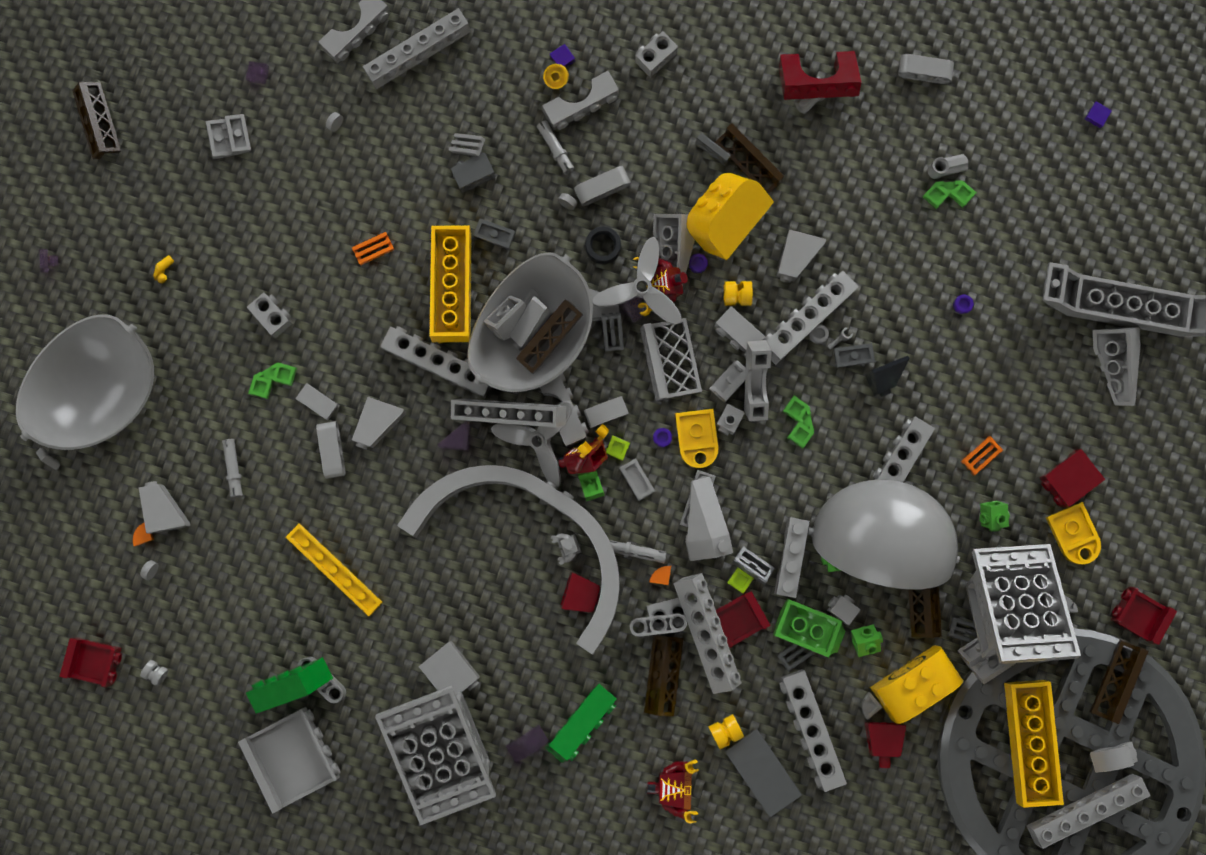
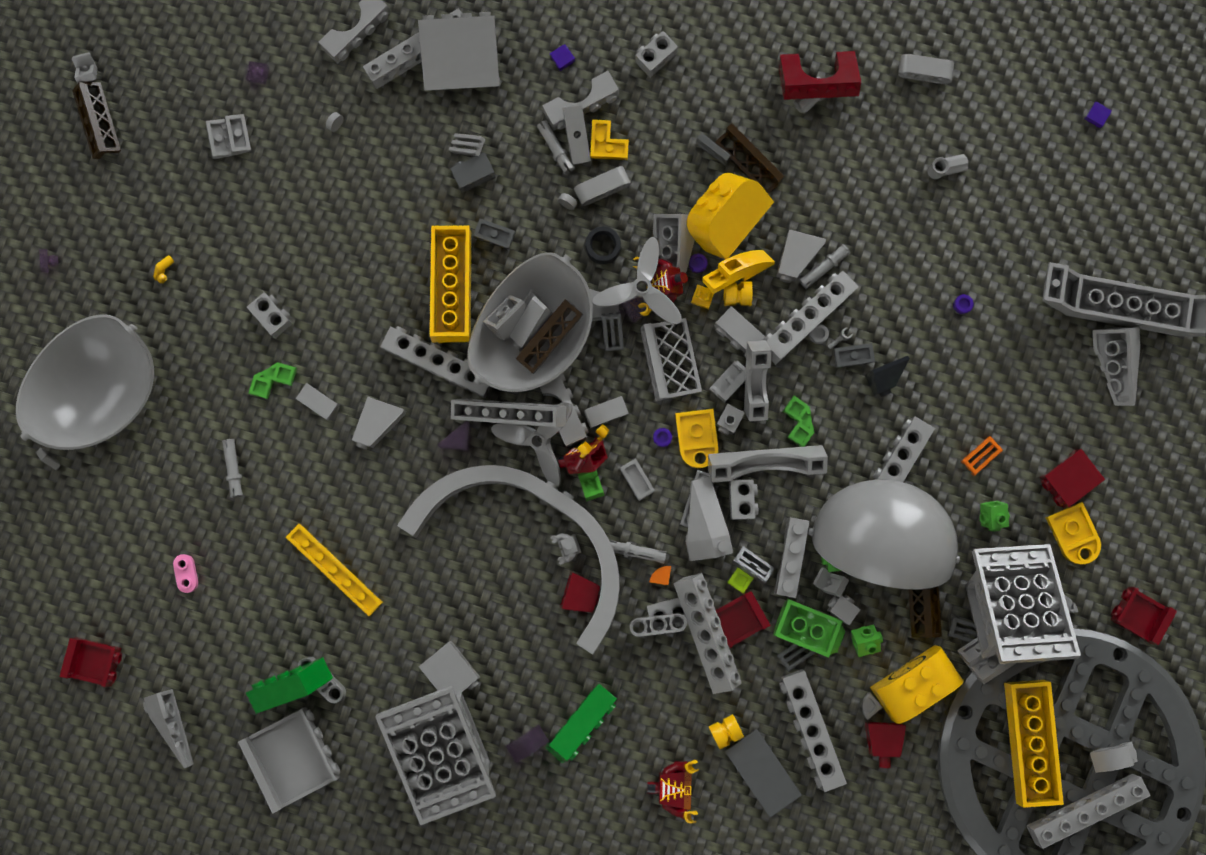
(85, 68): none -> light grey bracket
(140, 536): orange tile -> none
(149, 570): light grey tile -> none
(154, 673): light grey wheel -> none
(160, 509): light grey slope -> none
(166, 717): none -> light grey wedge
(187, 572): none -> bright pink plate
(330, 449): light grey beam -> none
(369, 242): orange tile -> none
(459, 51): none -> light grey panel
(556, 76): yellow wheel -> none
(578, 145): none -> light grey tile
(602, 146): none -> yellow plate
(617, 448): lime tile -> none
(660, 675): dark brown fence -> none
(702, 297): none -> yellow tile
(731, 465): none -> light grey arch
(736, 267): none -> yellow slope
(737, 499): none -> light grey brick
(830, 583): none -> light grey bracket
(831, 261): none -> light grey pin
(957, 190): bright green tile -> none
(1125, 685): dark brown fence -> none

